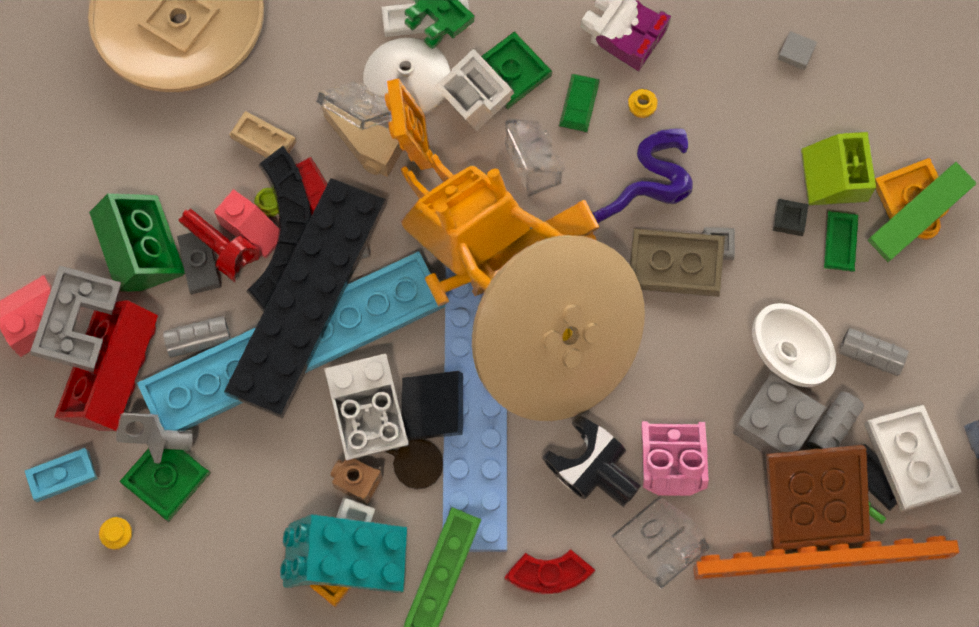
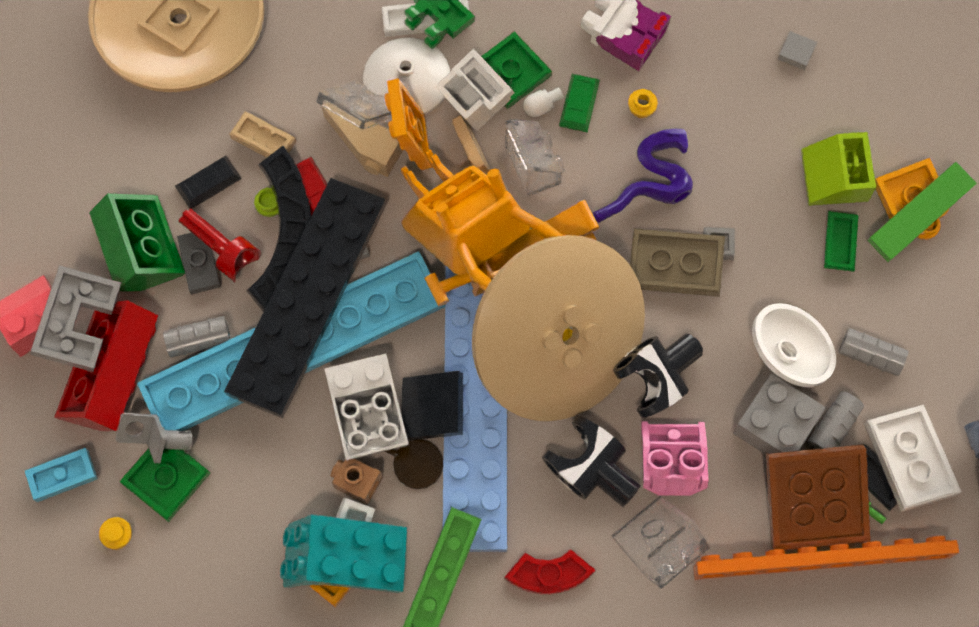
(208, 182): none -> black tile
(247, 220): coral slope -> none
(470, 144): none -> tan tile
(541, 102): none -> white cylinder
(660, 370): none -> black connector
(790, 217): pearl dark grey plate -> none

